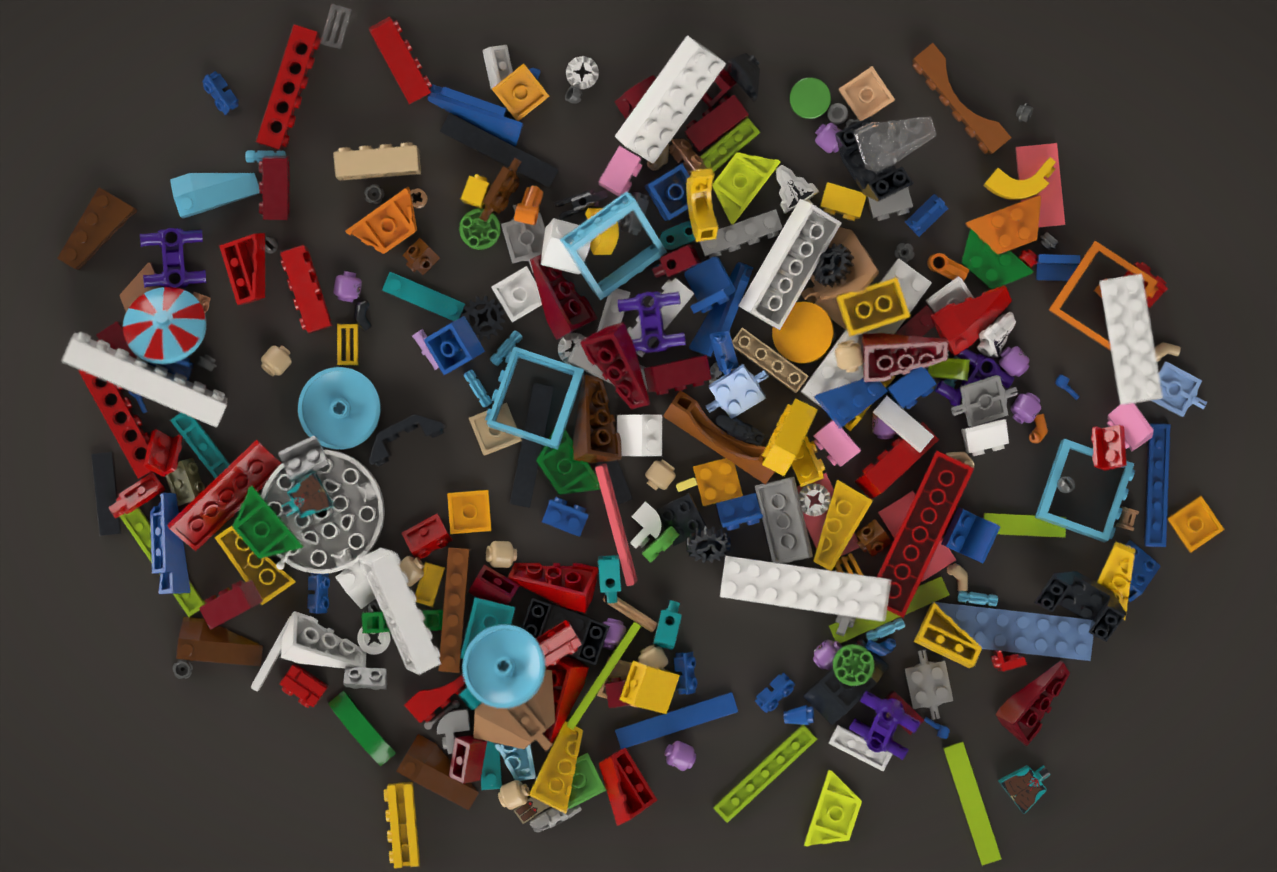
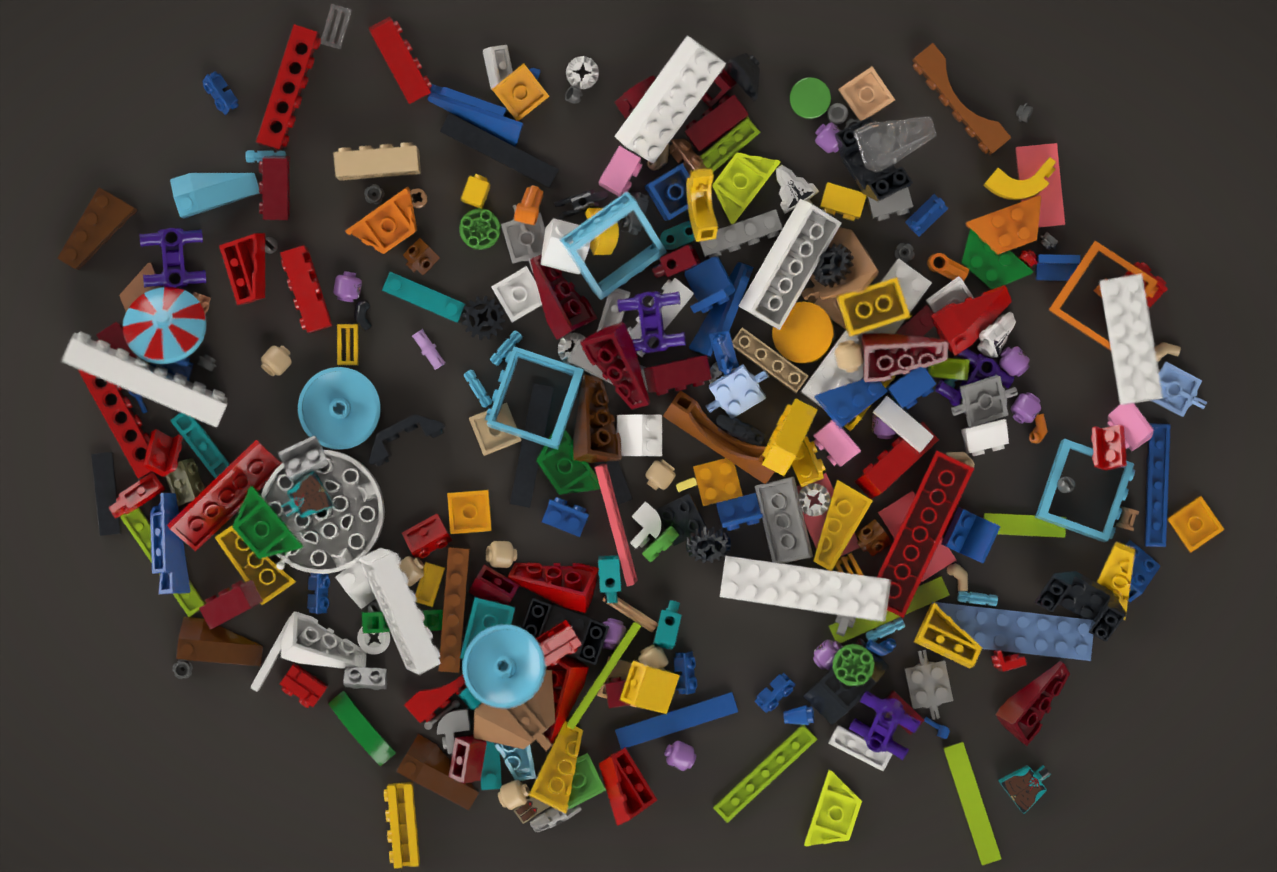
(454, 345): blue brick -> none
(501, 189): reddish brown plate -> none
(1062, 382): blue hand -> none

